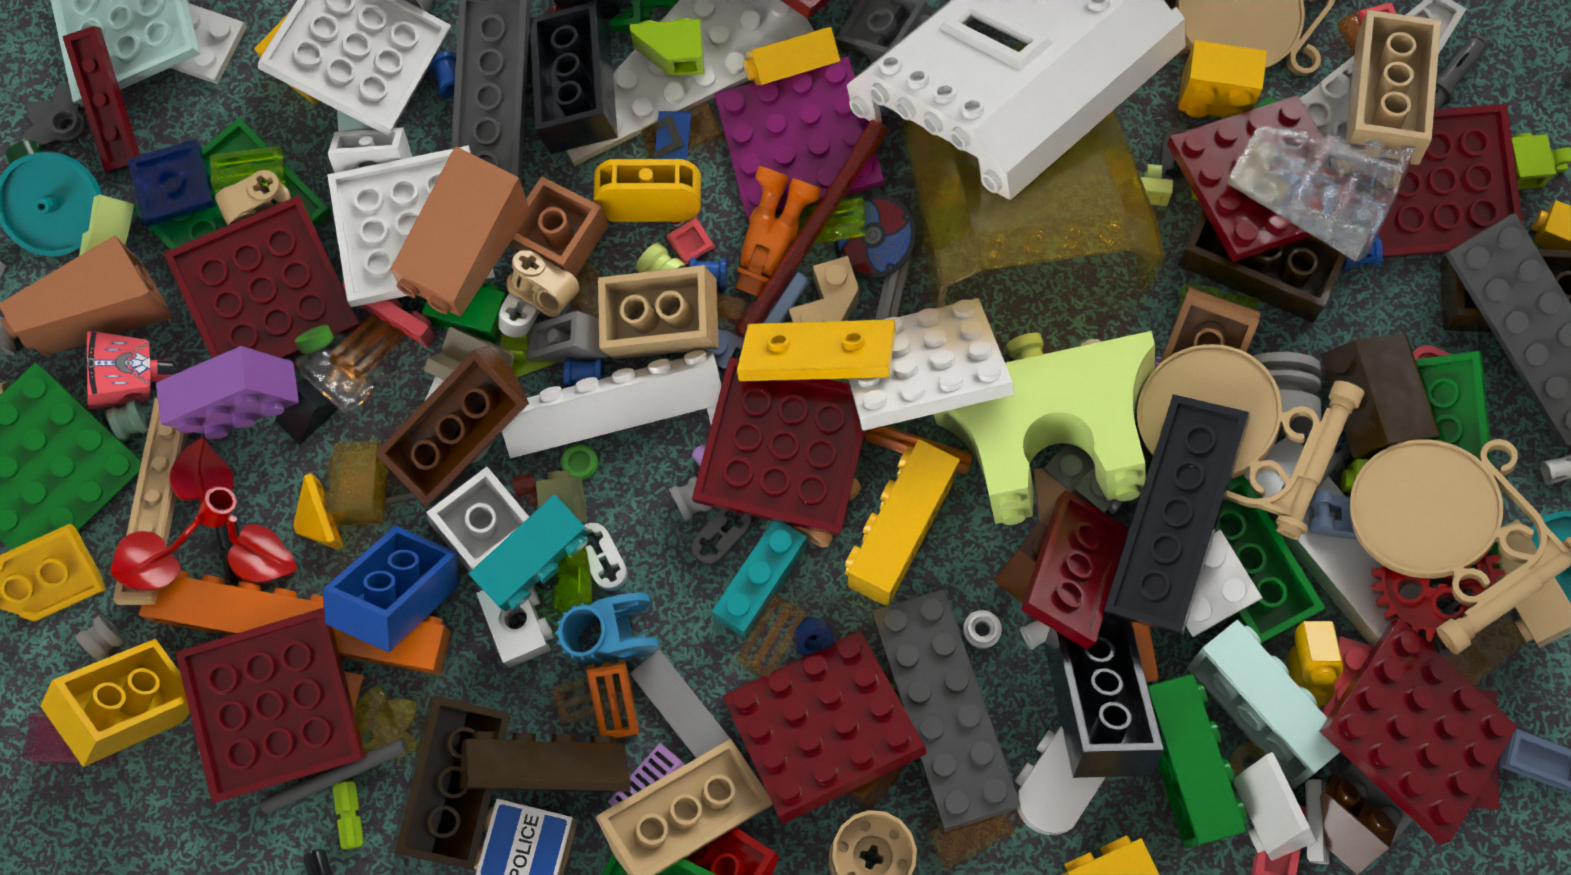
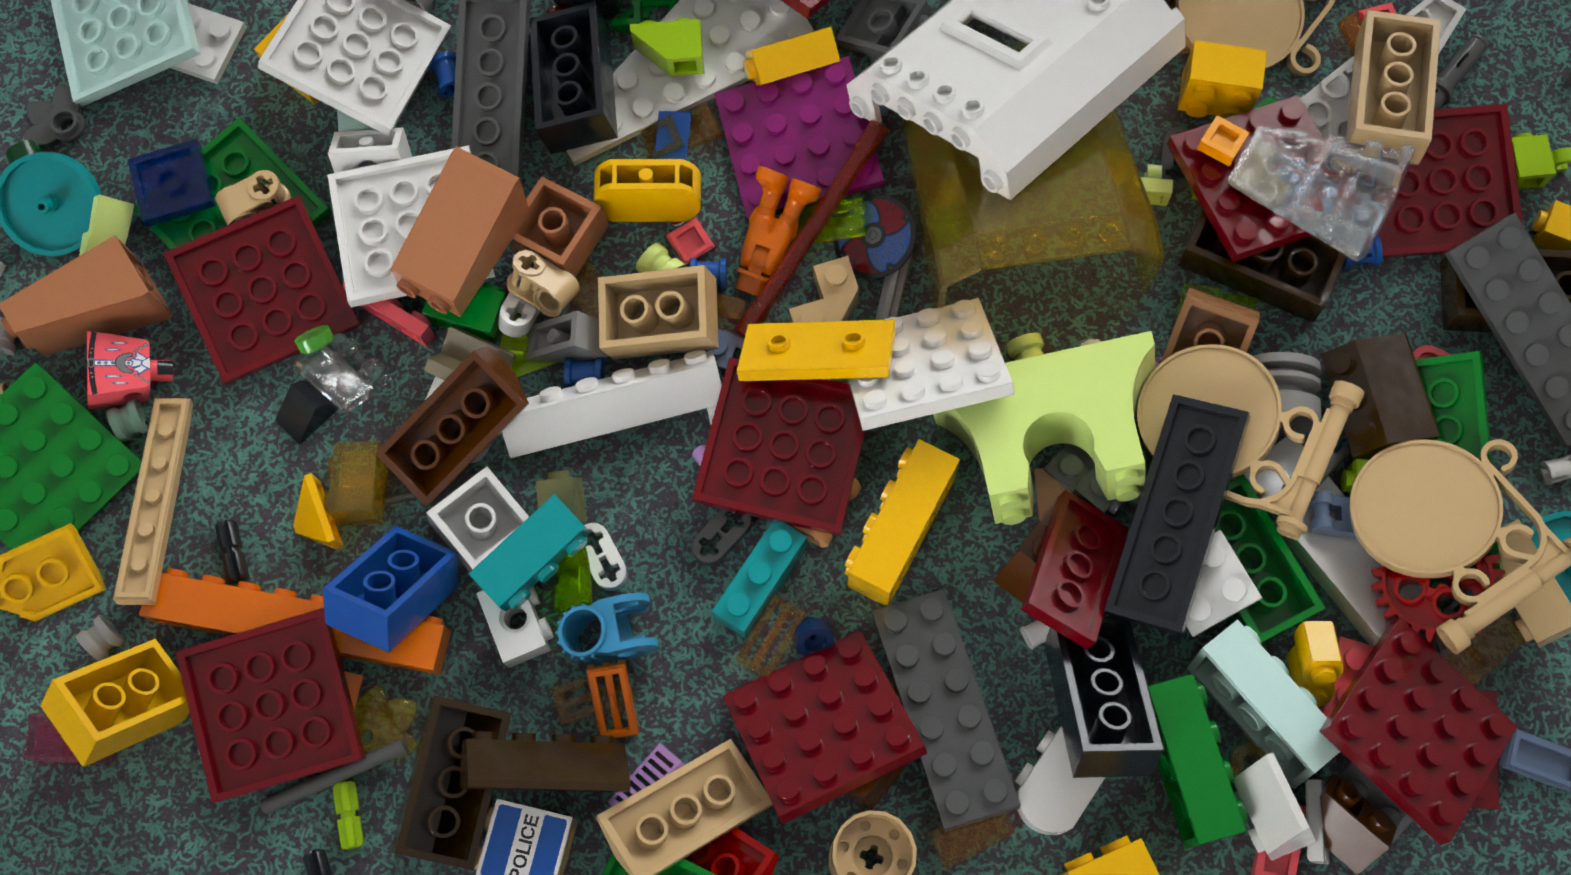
(101, 98): dark red plate -> none
(201, 474): red plant -> none
(227, 392): medium lavender brick -> none
(229, 176): clear neon green tile -> none
(380, 330): clear orange tile -> none
(524, 486): clear red hand -> none
(580, 461): bright green tile -> none
(679, 705): light grey tile -> none
(683, 500): light grey wheel -> none
(787, 299): sand blue tile -> none
(900, 440): orange axle -> none
(989, 619): white plate -> none
(1145, 650): orange tile -> none
(1223, 140): none -> light orange plate

